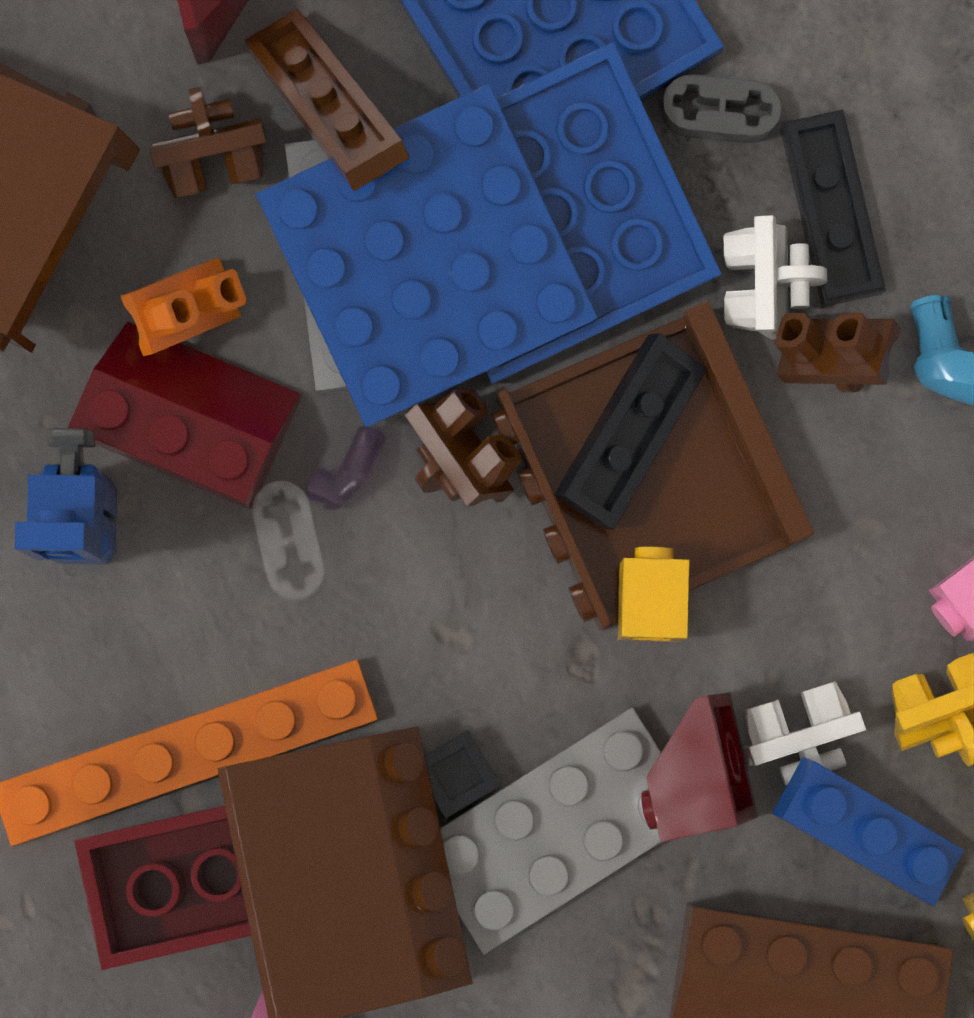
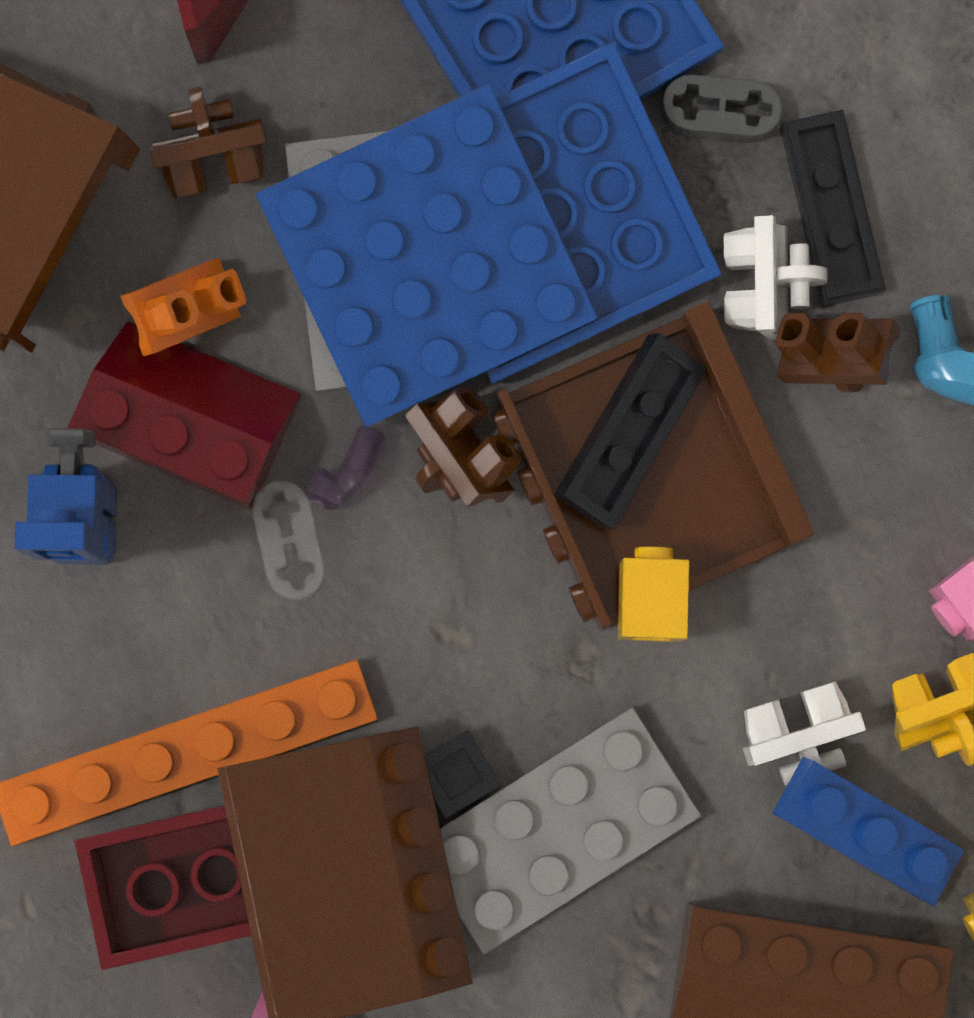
(327, 100): reddish brown plate -> none
(700, 775): dark red slope -> none

